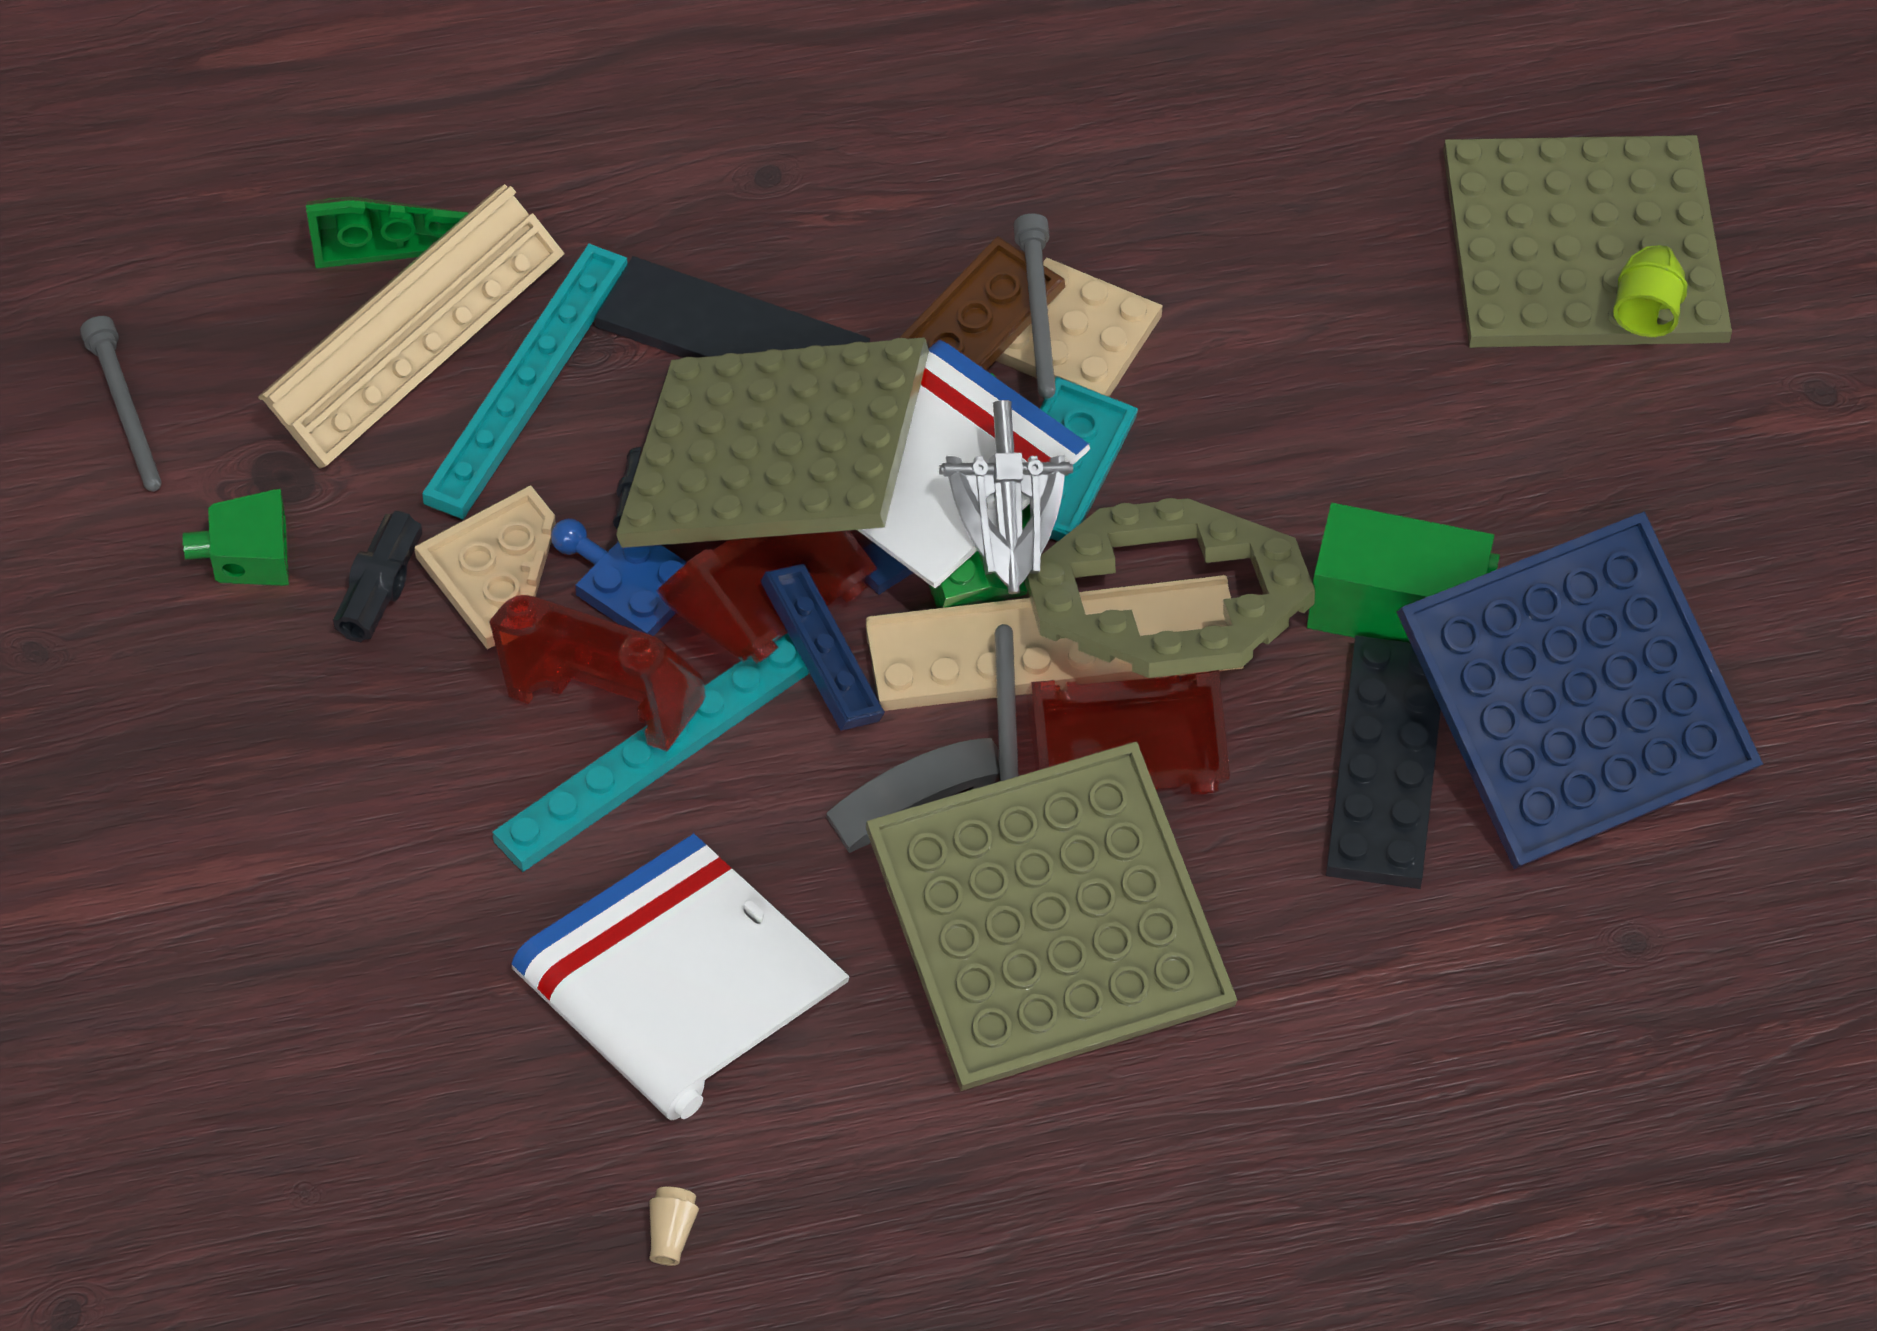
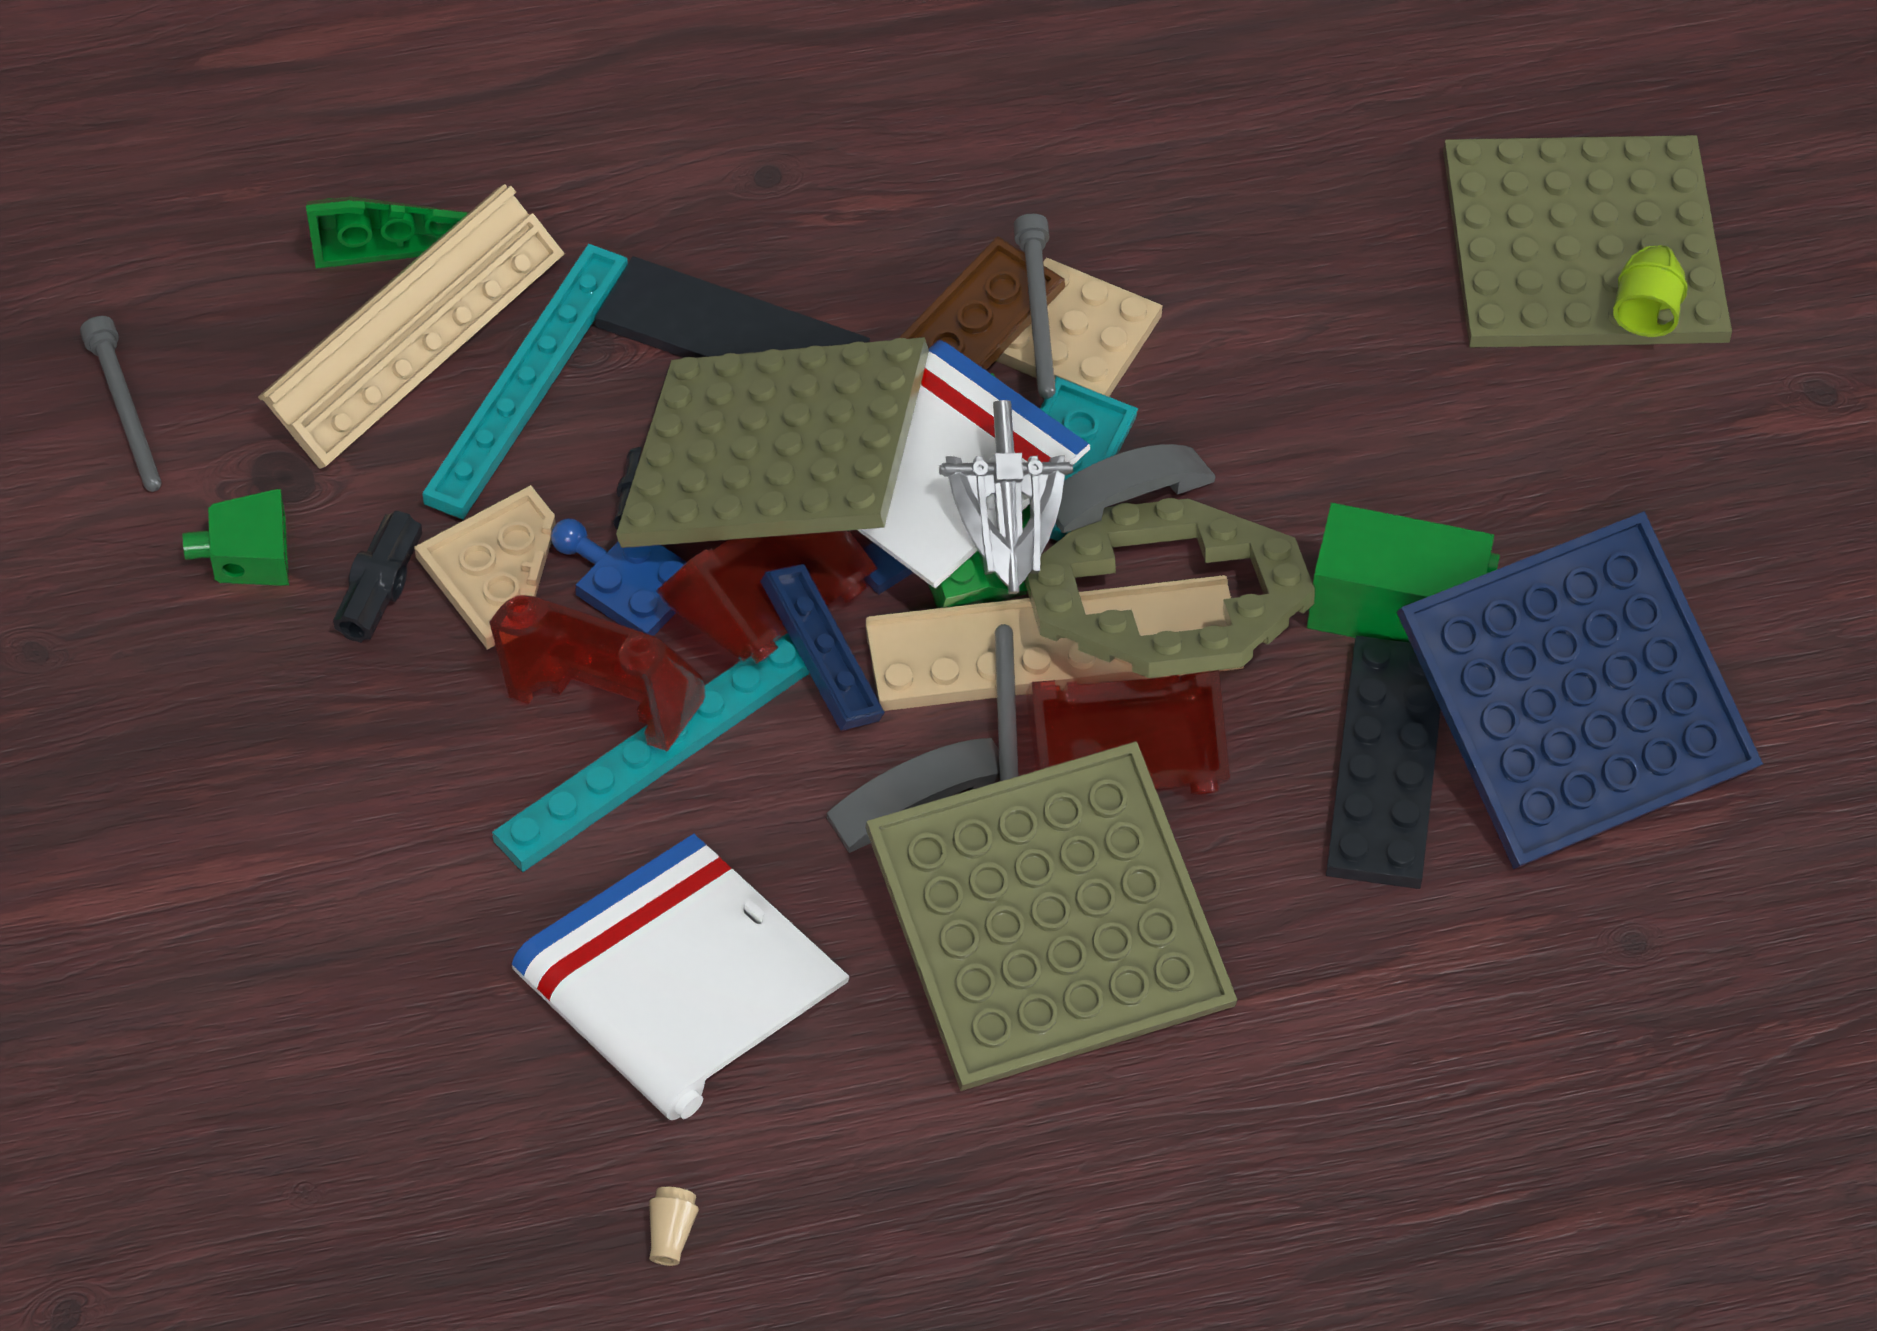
(1127, 477): none -> dark grey slope

